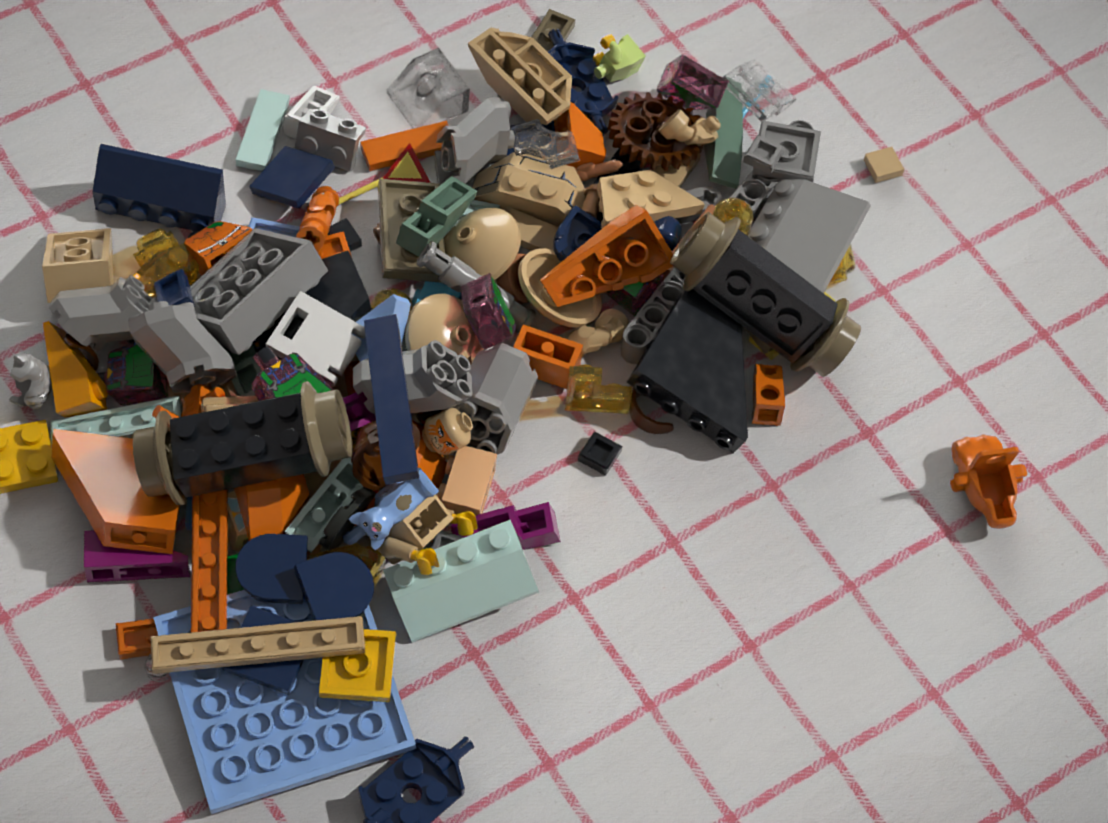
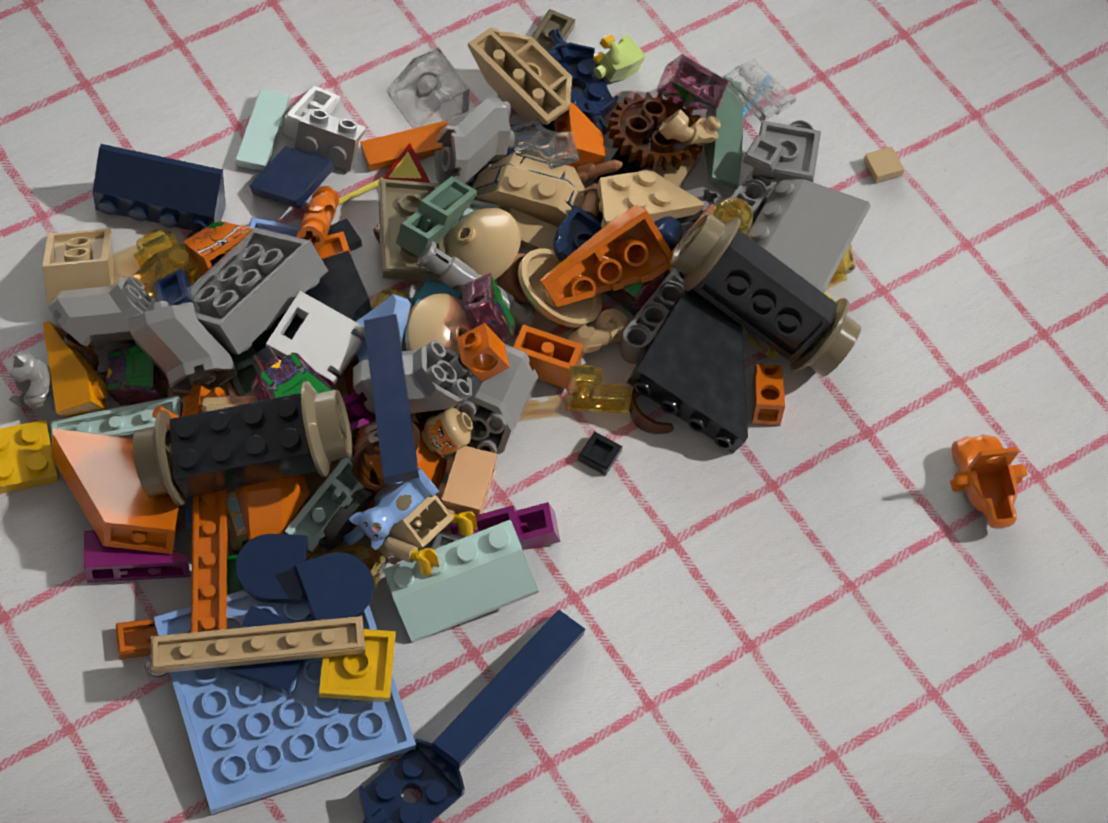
(483, 352): none -> orange brick
(507, 689): none -> dark blue tile

